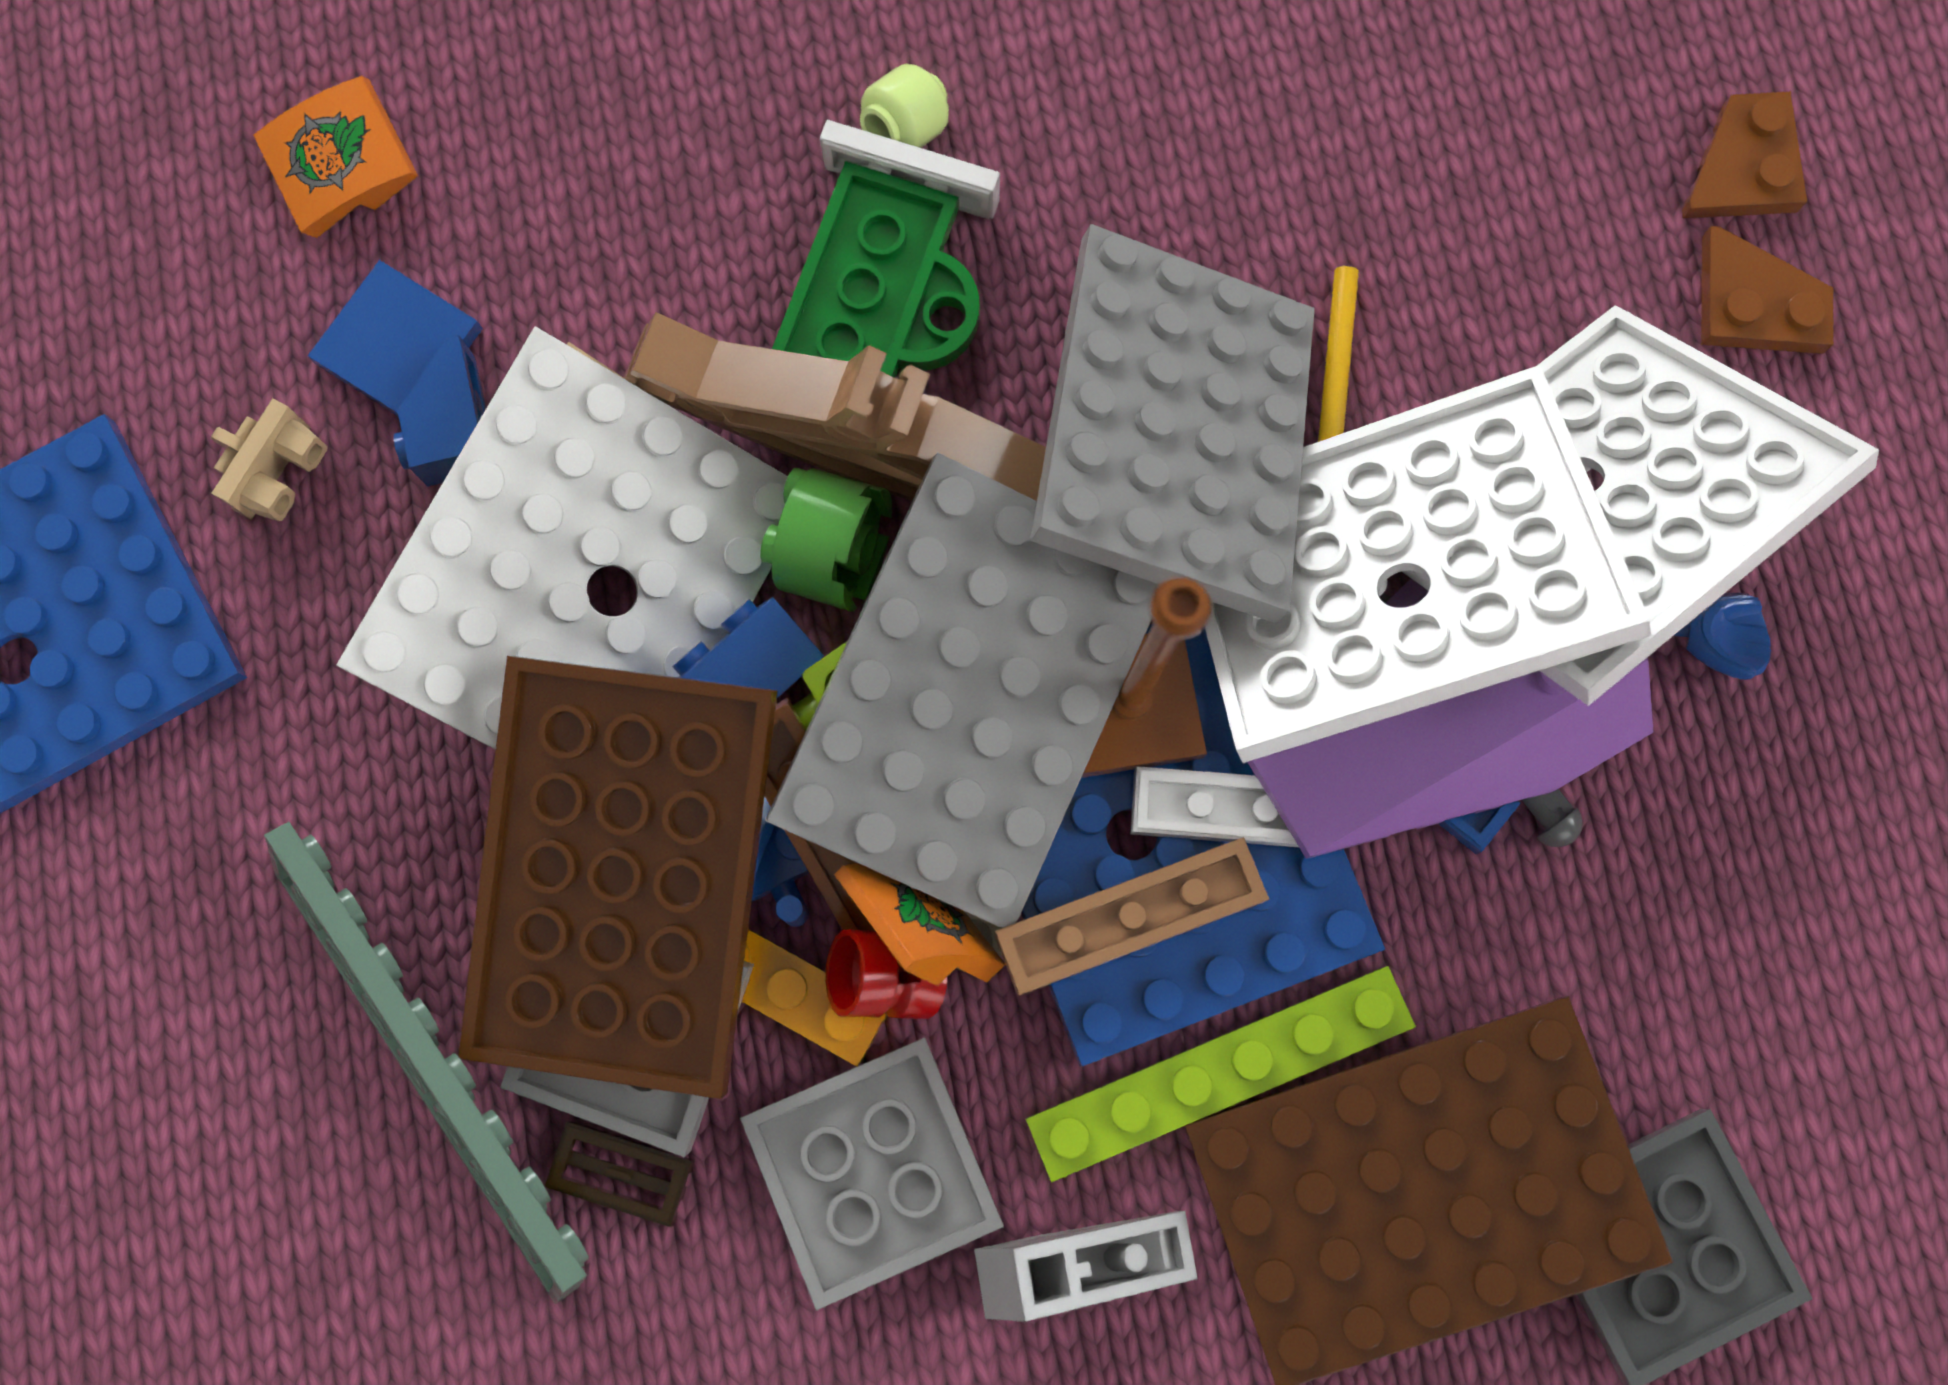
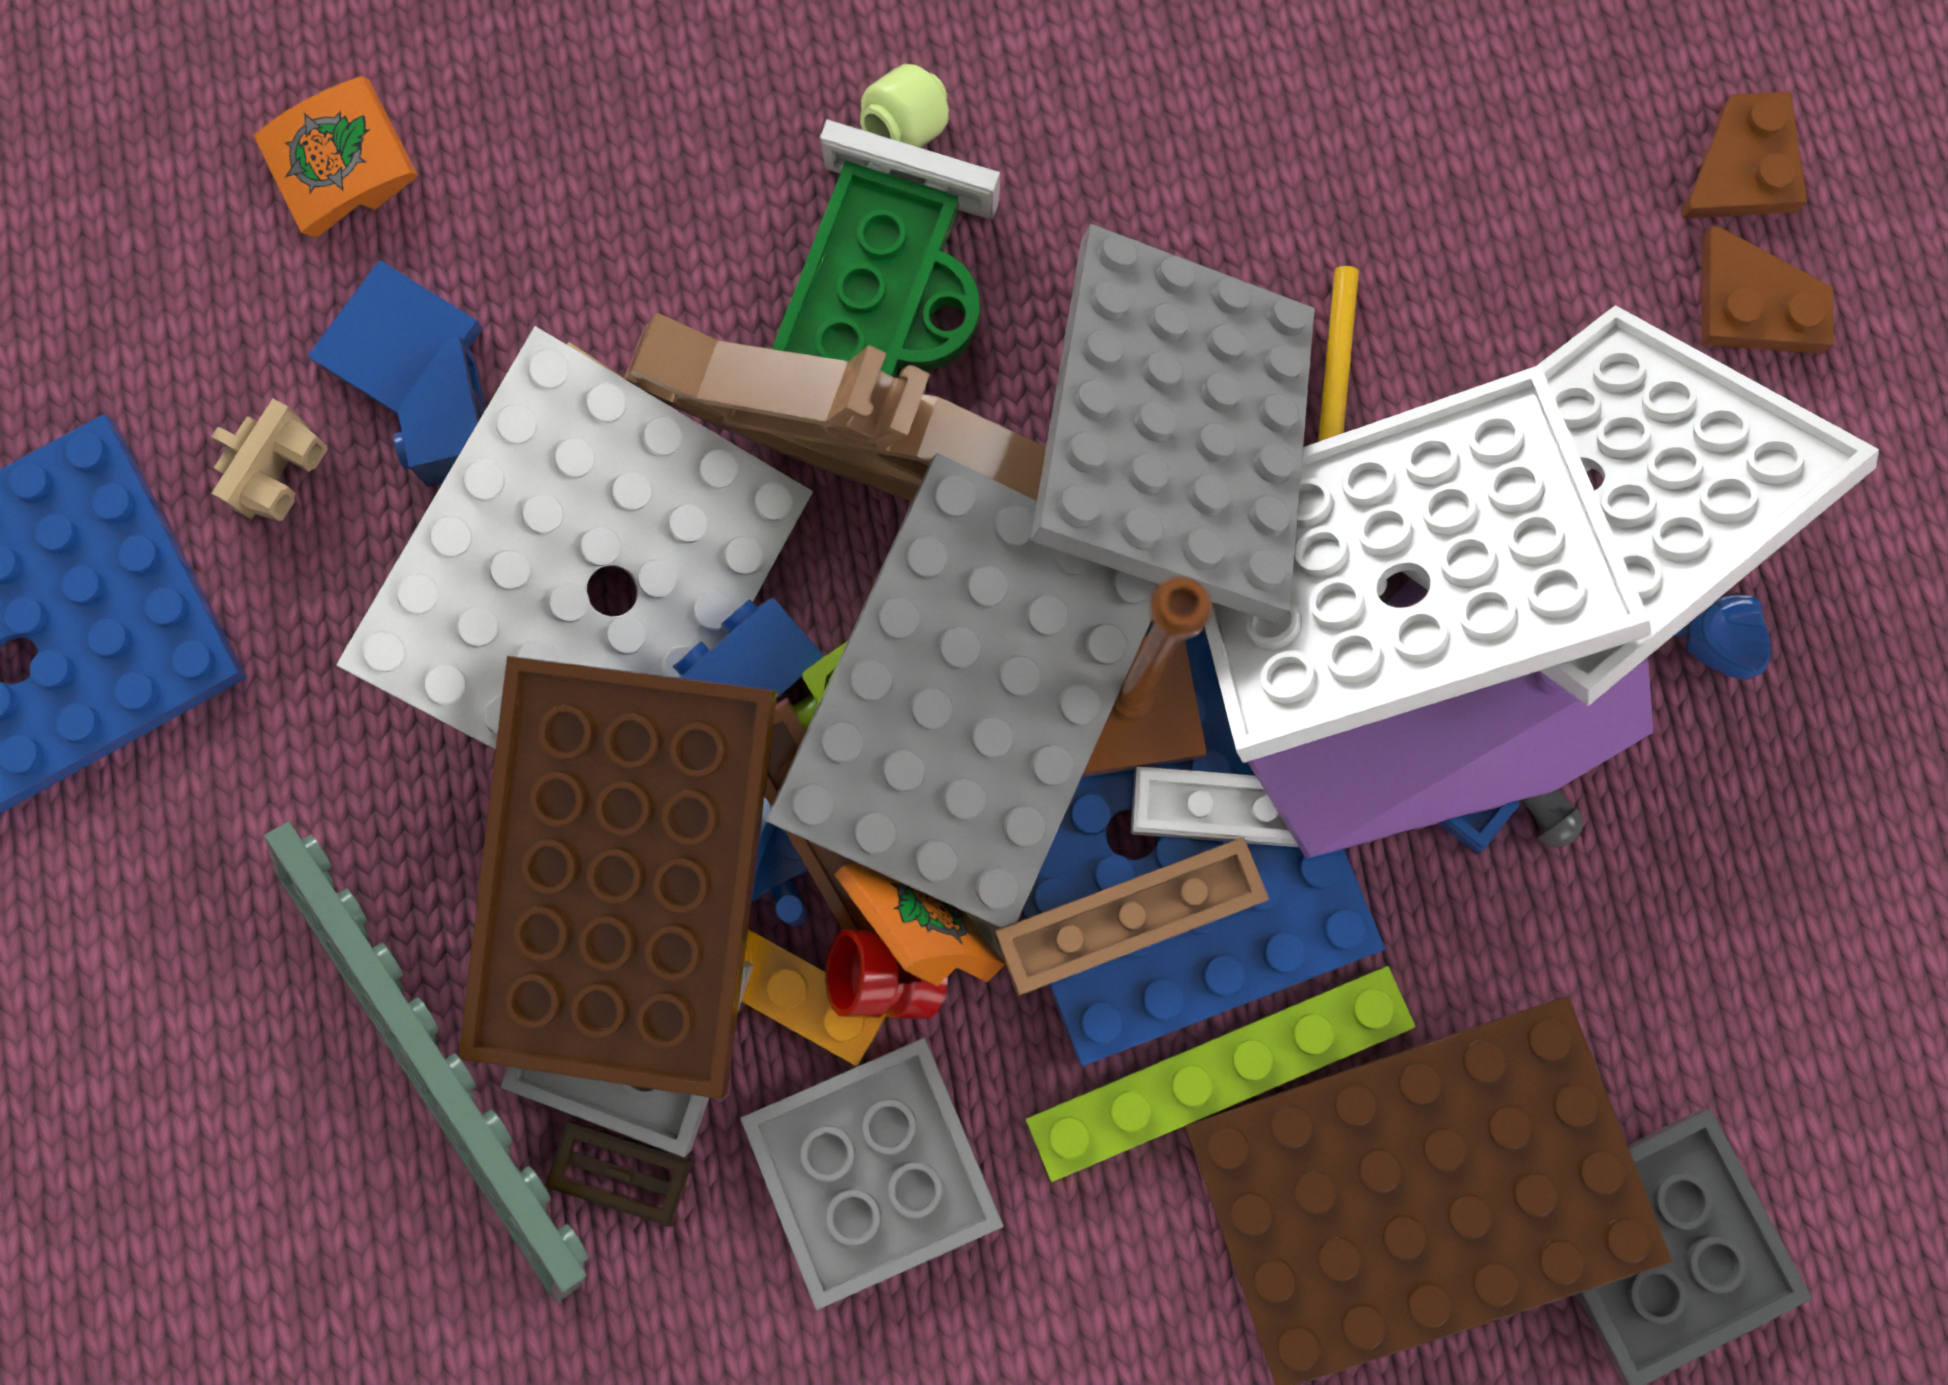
(827, 538): bright green brick -> none
(1084, 1266): light grey slope -> none

